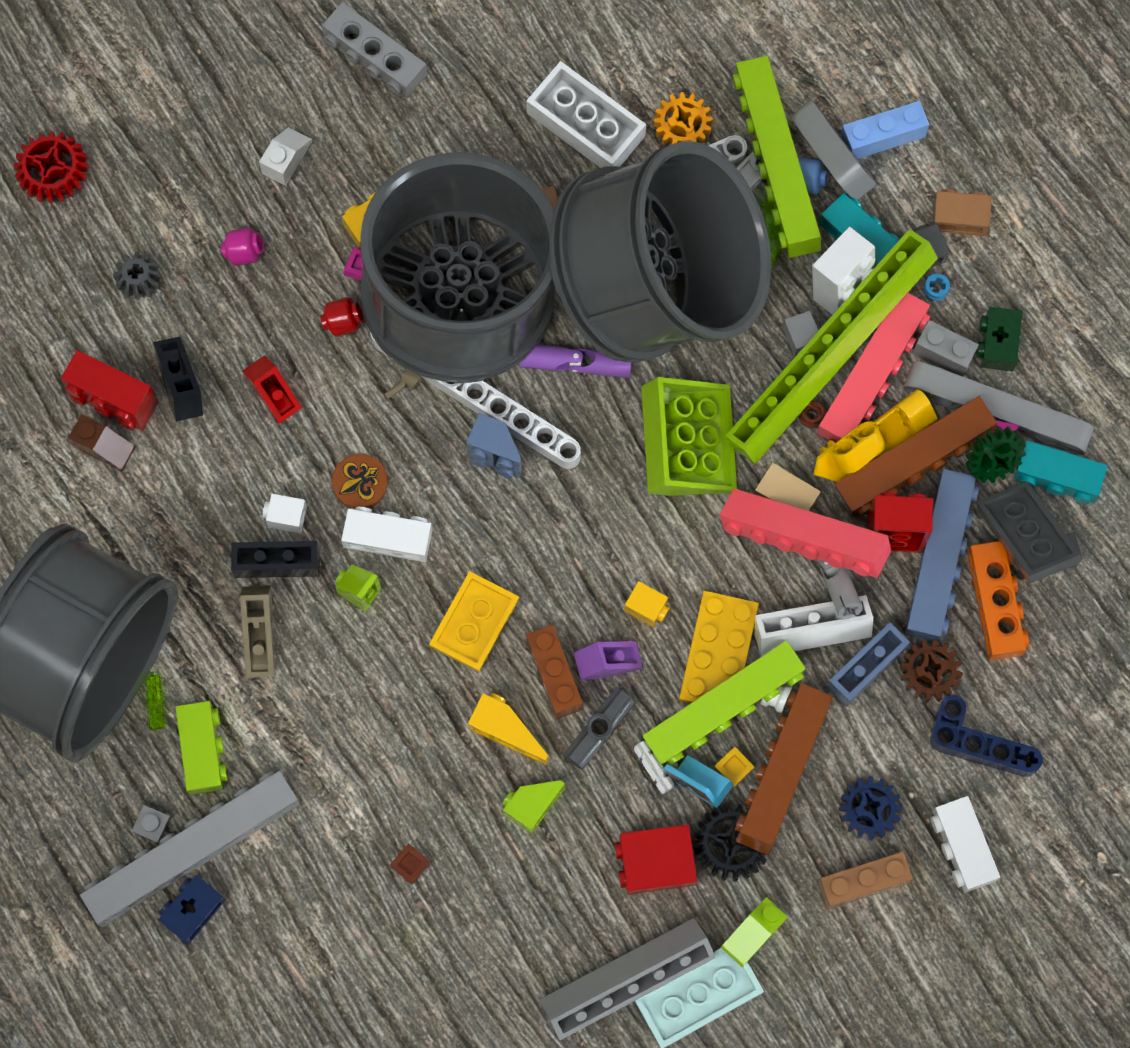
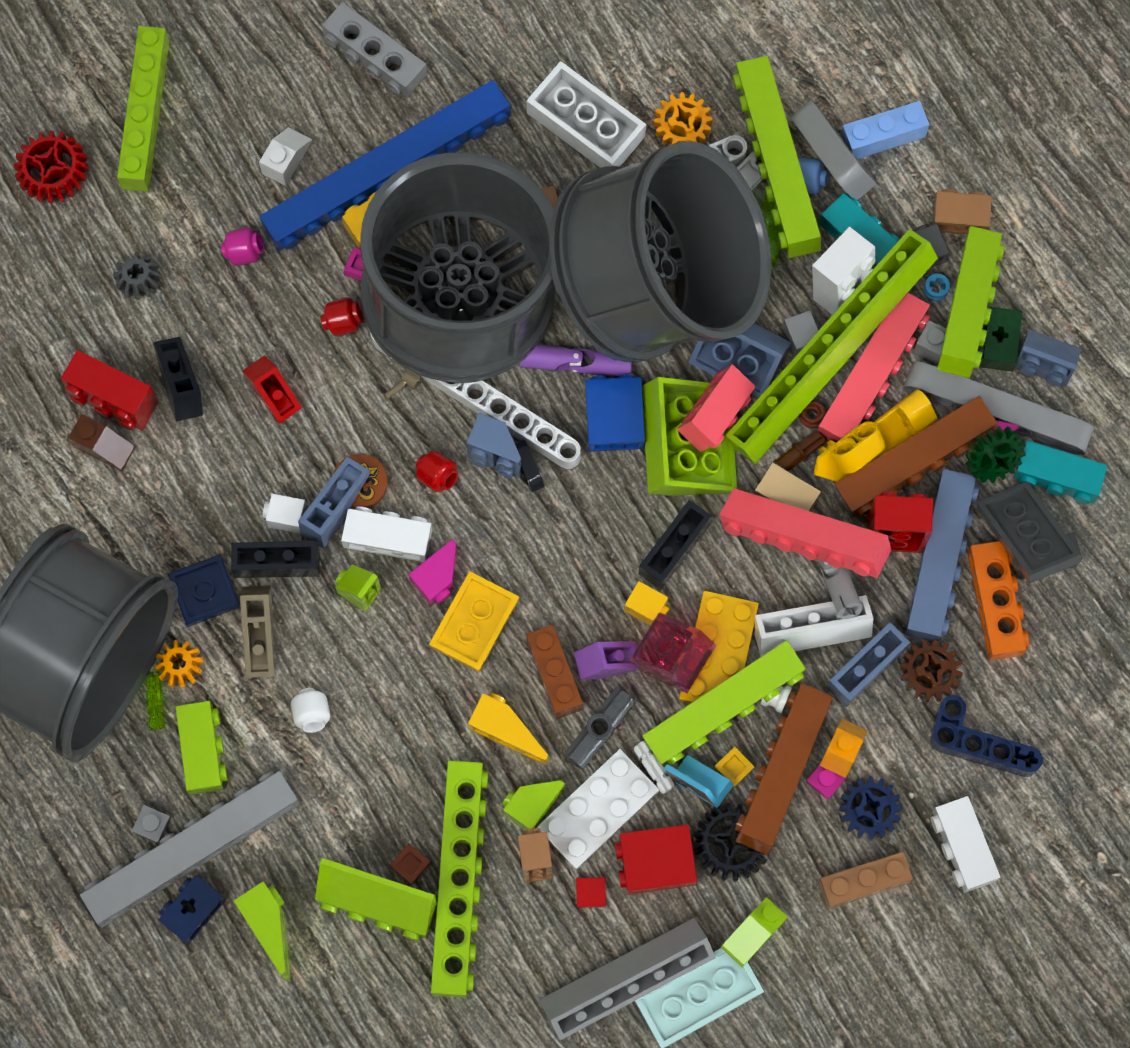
(143, 109): none -> lime brick
(190, 659): none -> light orange gear
(204, 590): none -> dark blue tile
(267, 920): none -> lime slope
(310, 710): none -> white head
(332, 503): none -> sand blue slope
(358, 180): none -> blue brick
(375, 899): none -> lime slope
(436, 471): none -> red head
(436, 575): none -> dark pink slope
(458, 776): none -> lime brick
(529, 468): none -> black beam
(535, 855): none -> medium nougat brick
(591, 892): none -> red tile
(598, 809): none -> white plate
(614, 413): none -> blue brick
(673, 652): none -> clear pink brick
(675, 544): none -> black brick
(717, 408): none -> coral brick
(754, 353): none -> sand blue slope
(800, 451): none -> reddish brown axle
(825, 782): none -> dark pink plate
(843, 748): none -> light orange slope
(970, 301): none -> lime brick
(1047, 358): none -> sand blue slope

